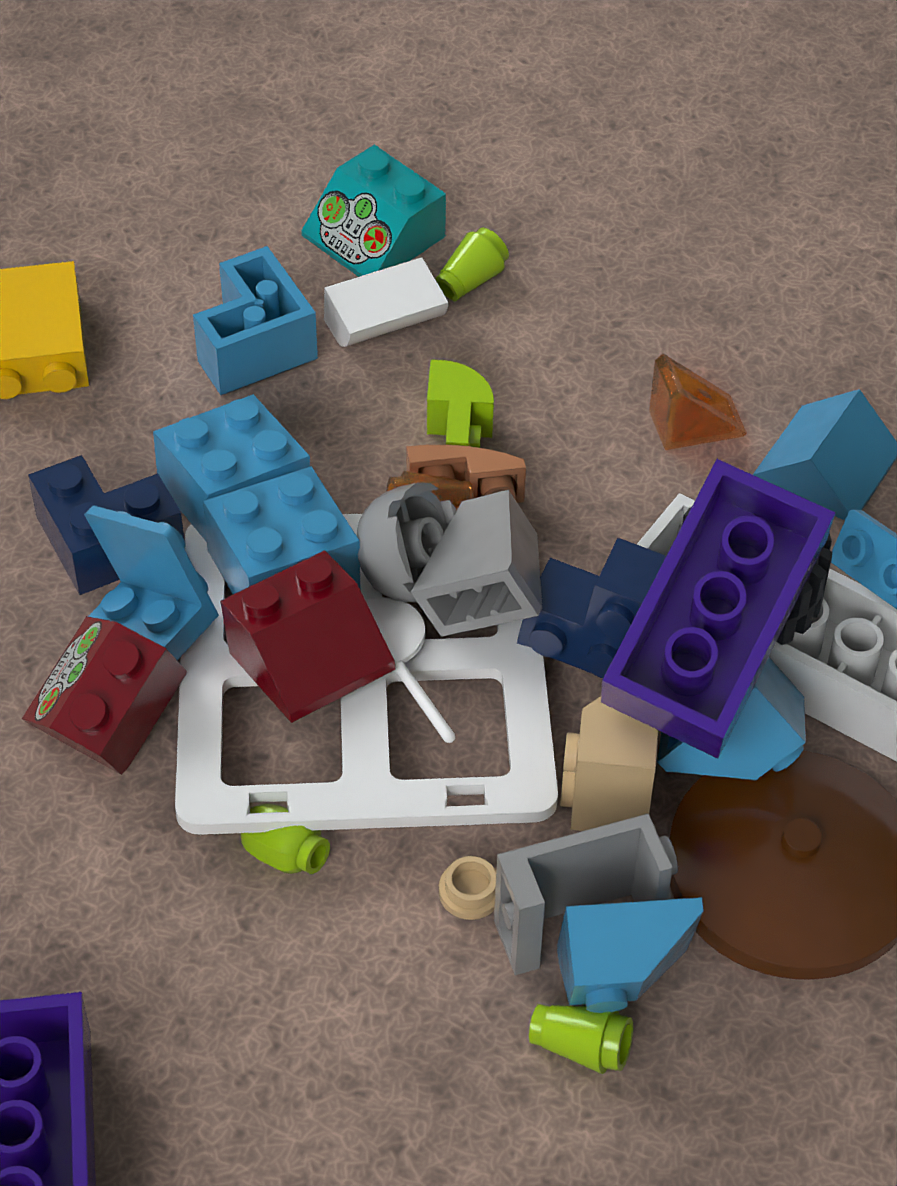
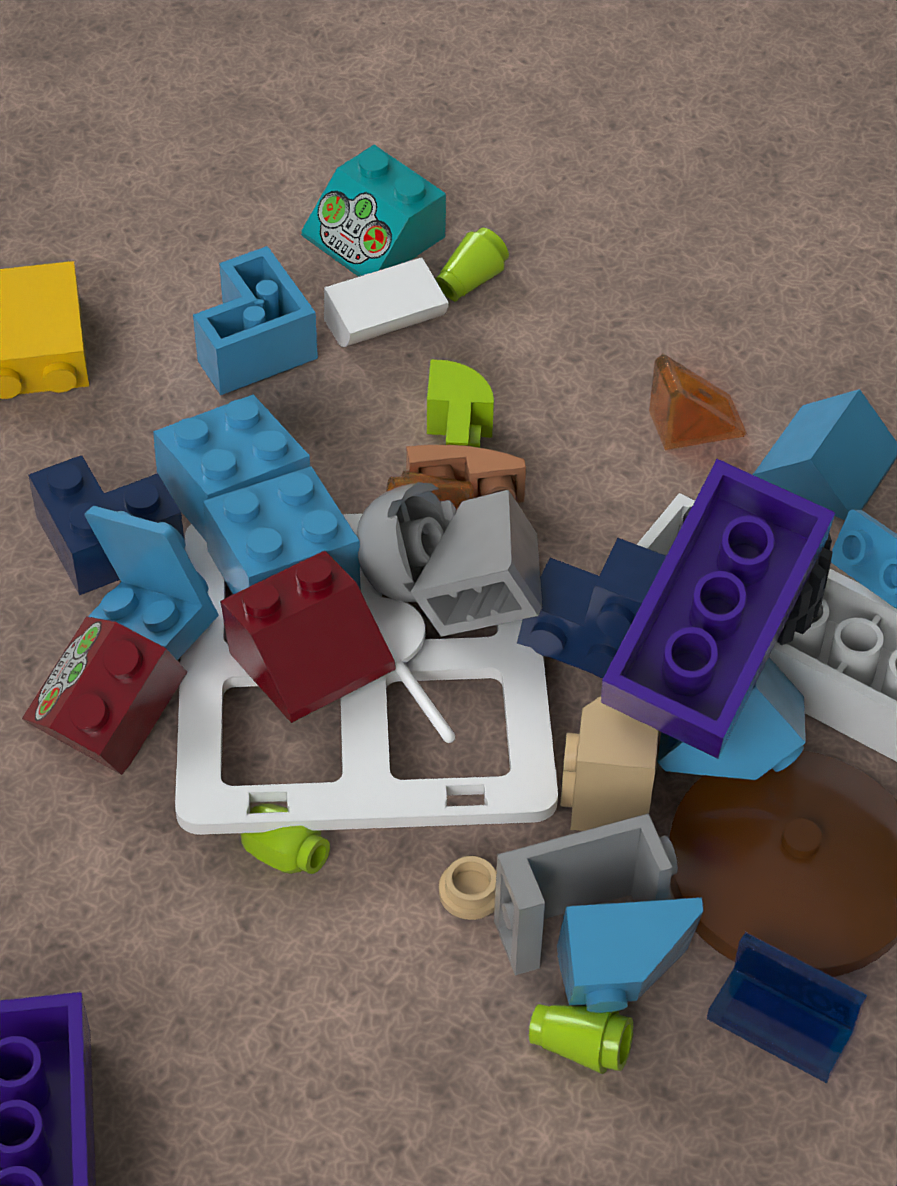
(787, 1008): none -> clear blue panel

